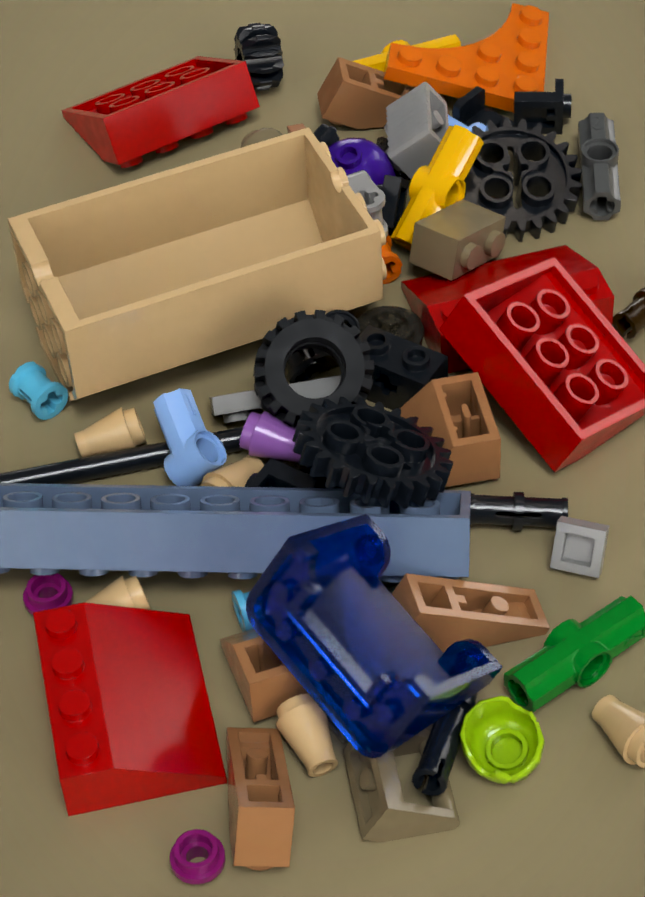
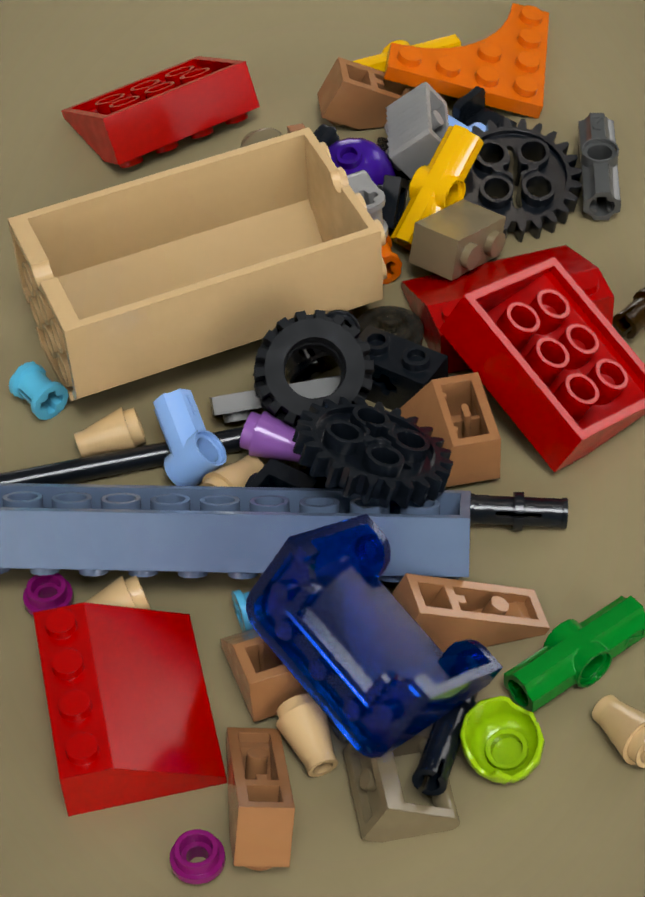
(262, 51): black gear -> none
(543, 108): black bracket -> none
(579, 546): light grey tile -> none

